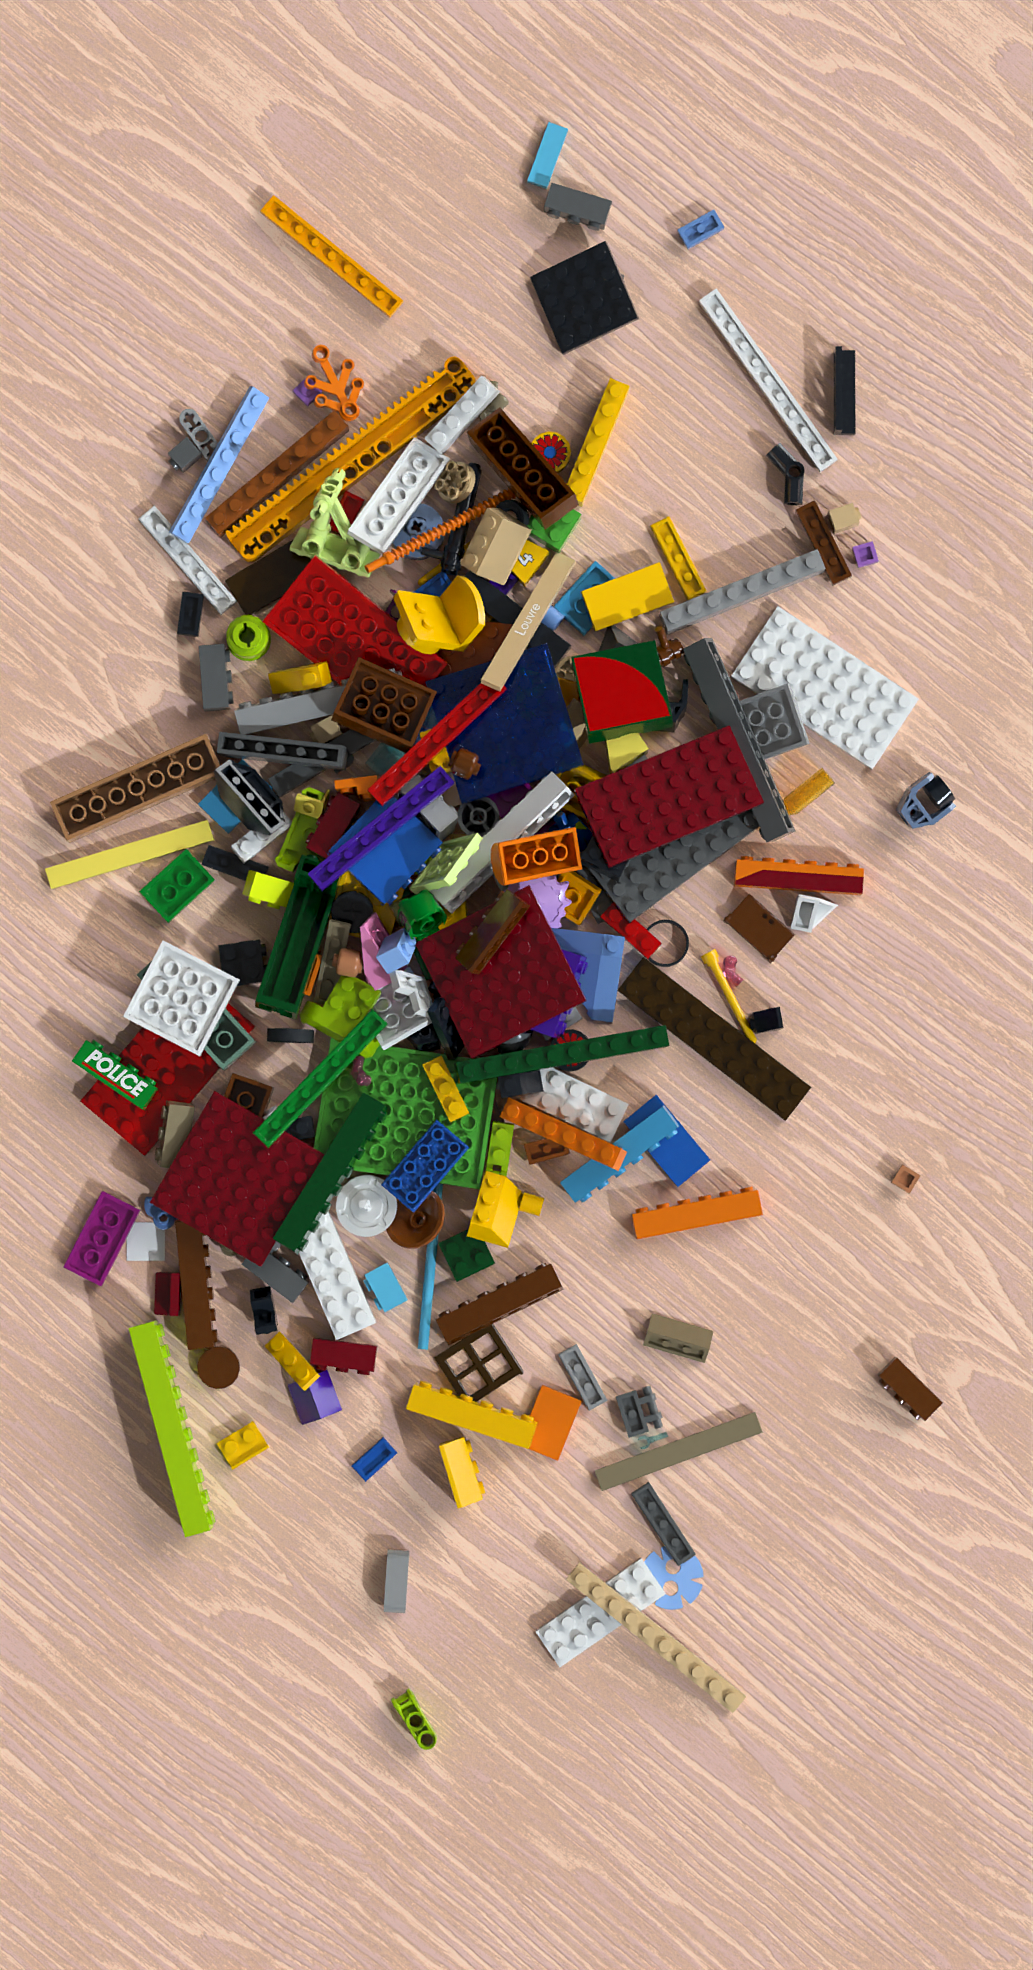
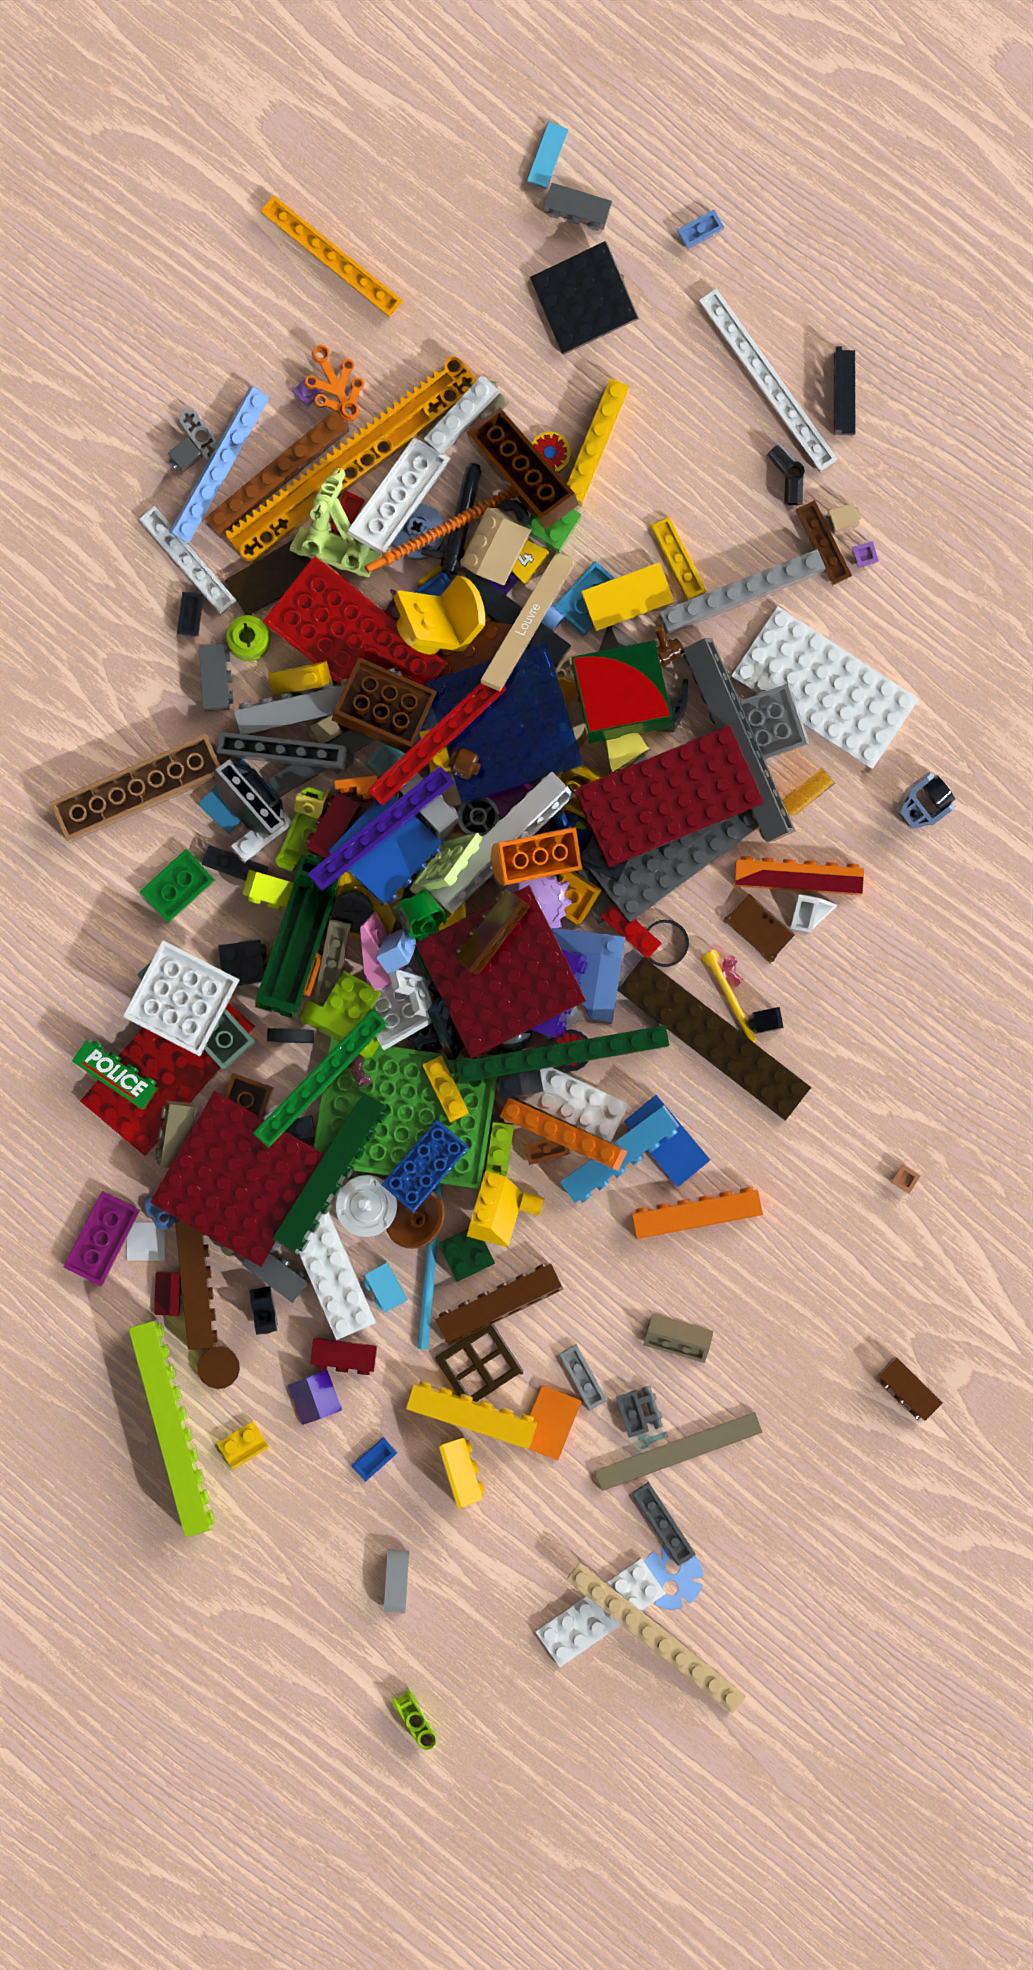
(129, 854): light yellow tile -> none
(292, 1361): yellow plate -> none
(348, 962): nougat head -> none
(455, 482): tan tile -> none

